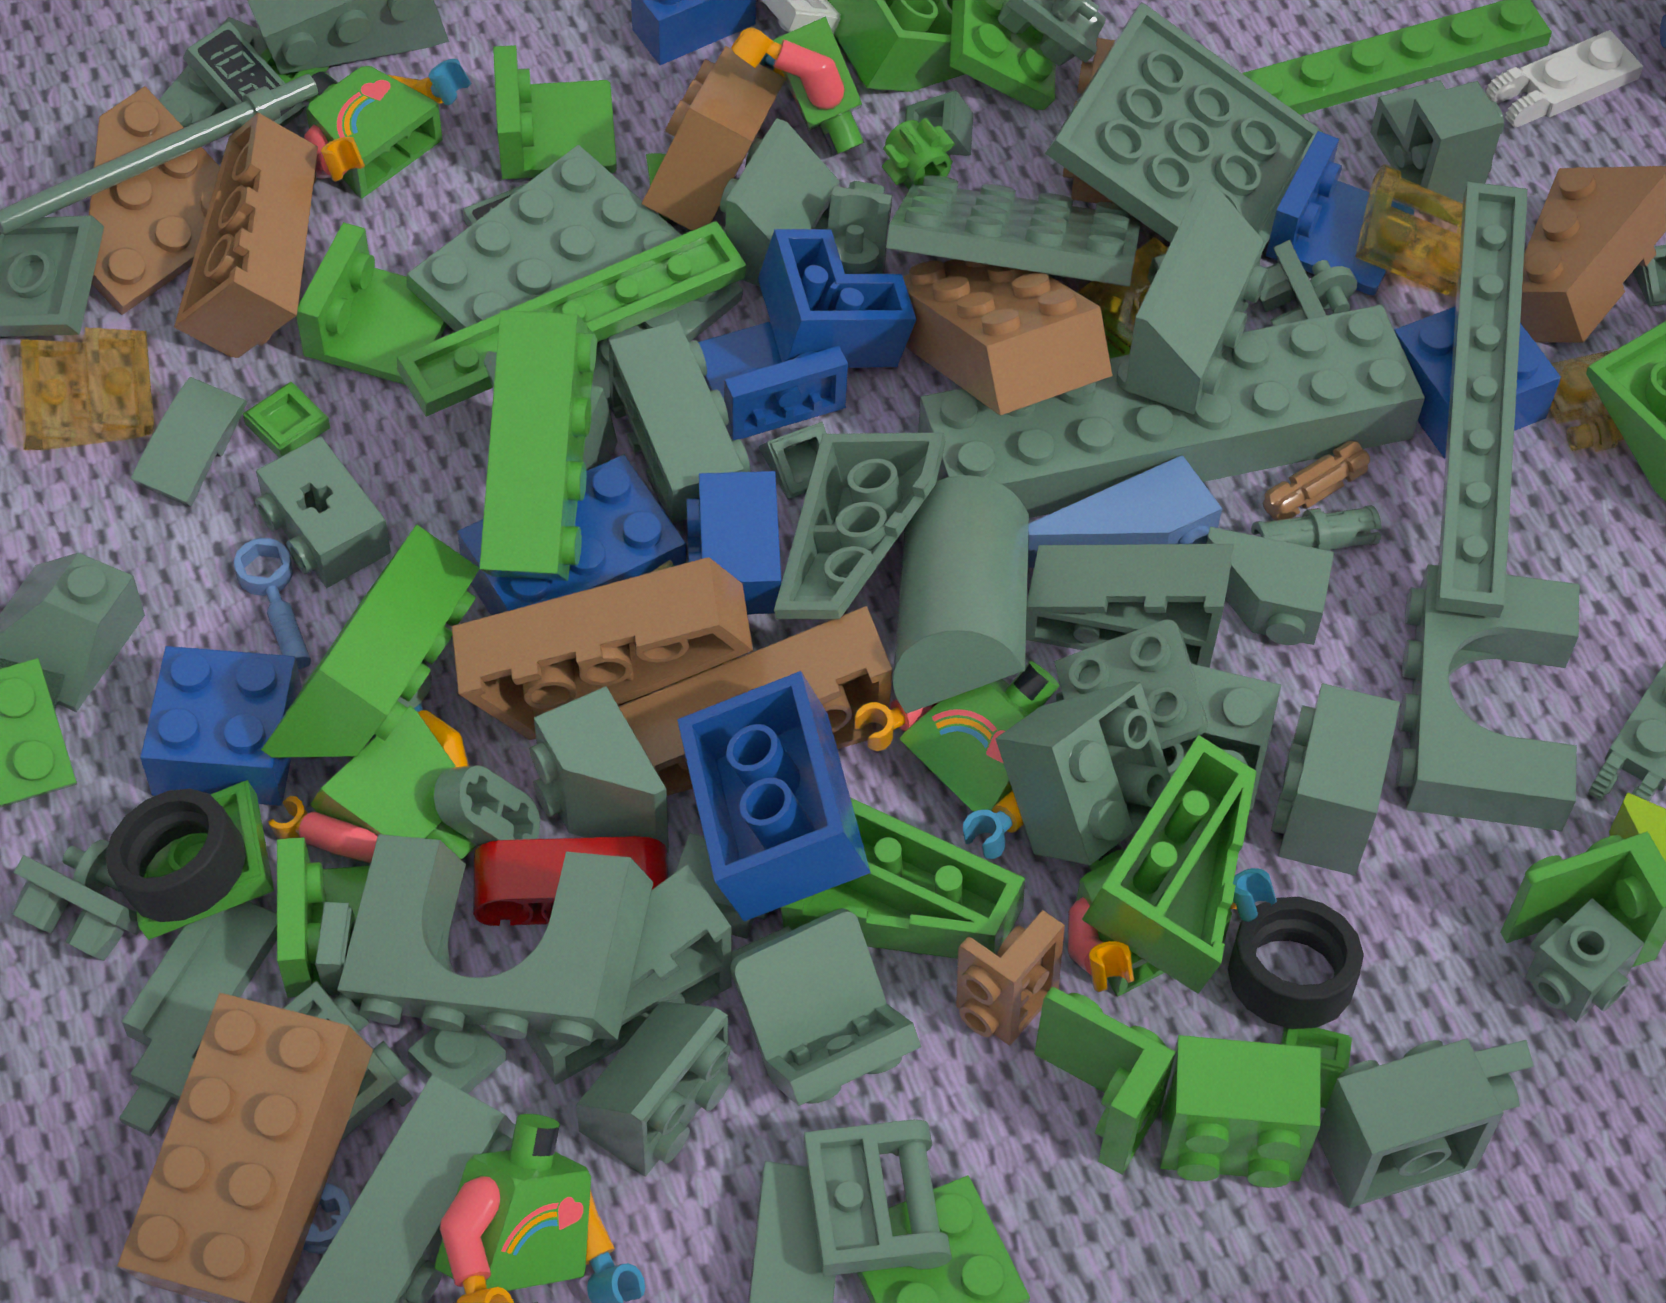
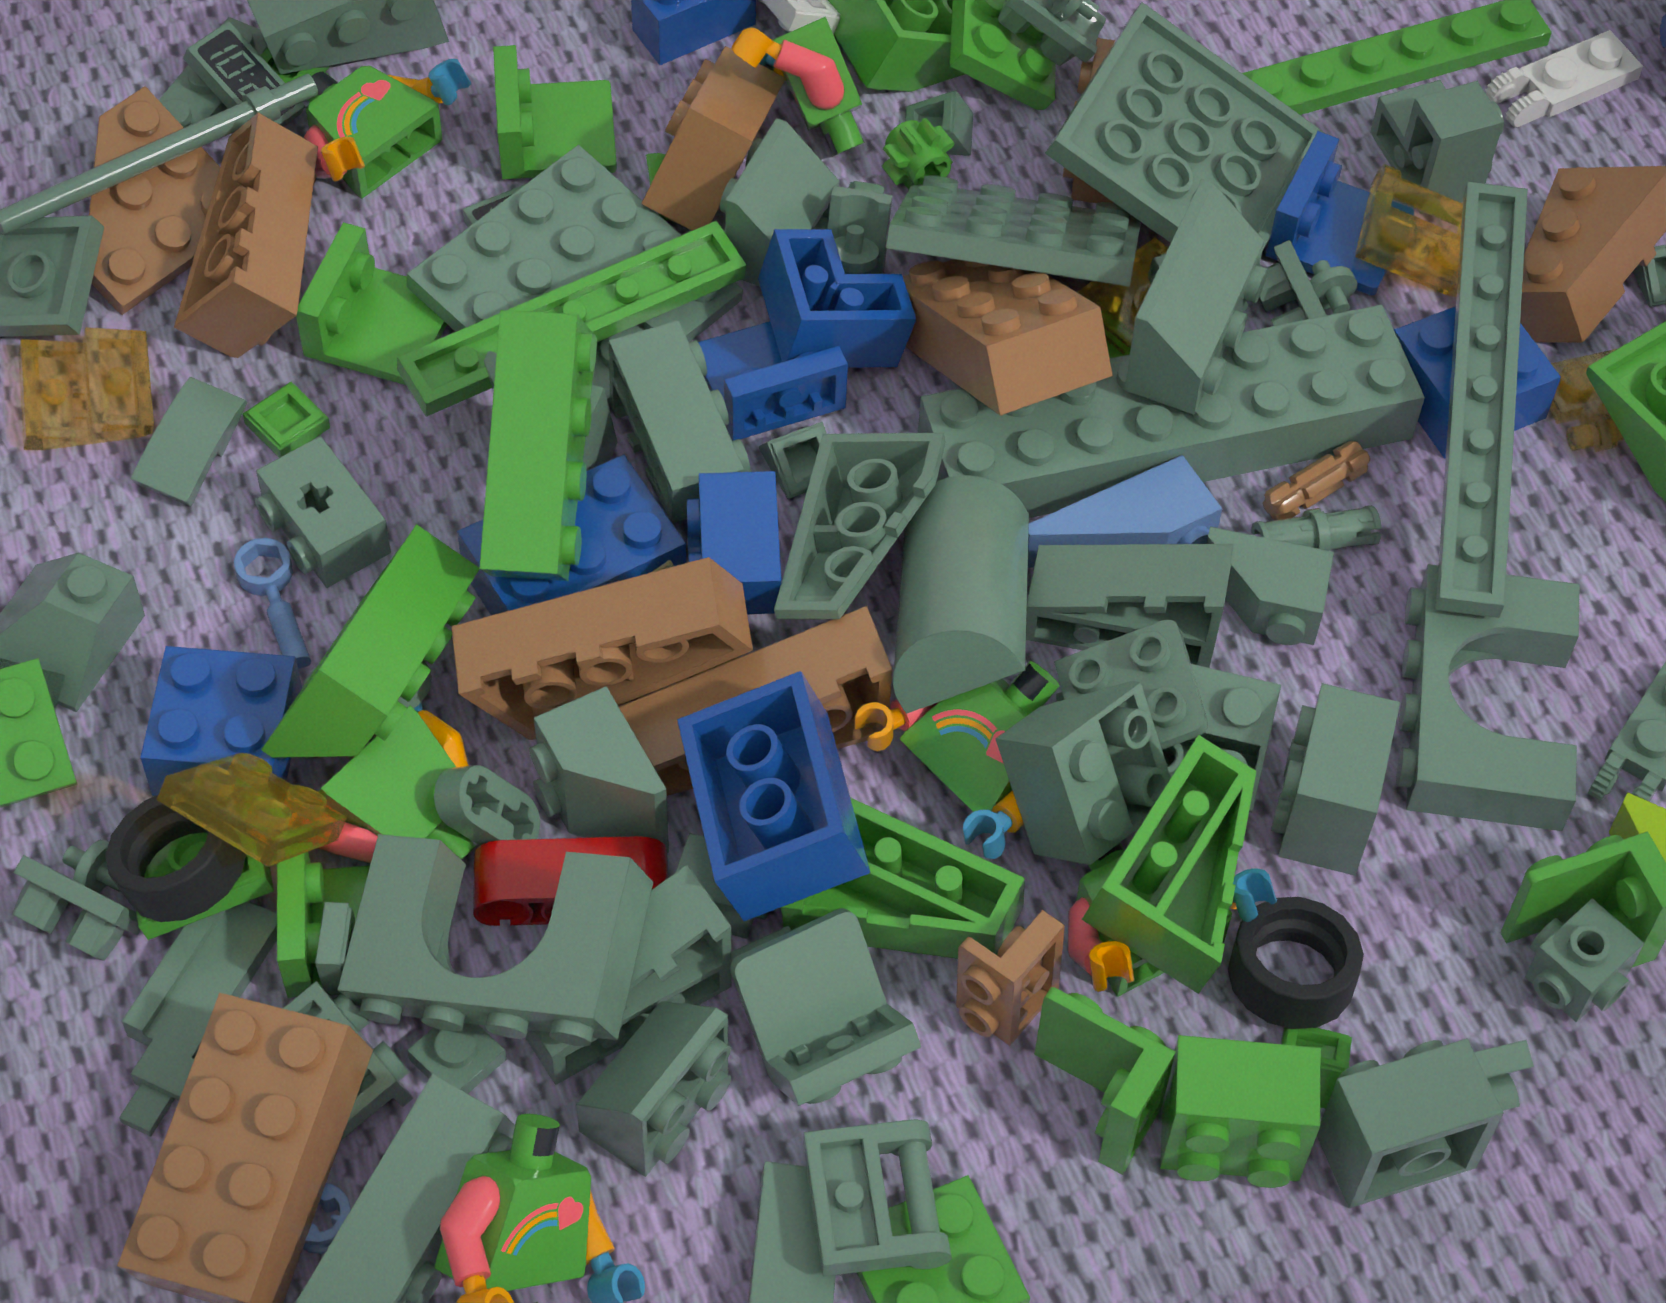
(253, 808): none -> clear yellow plate

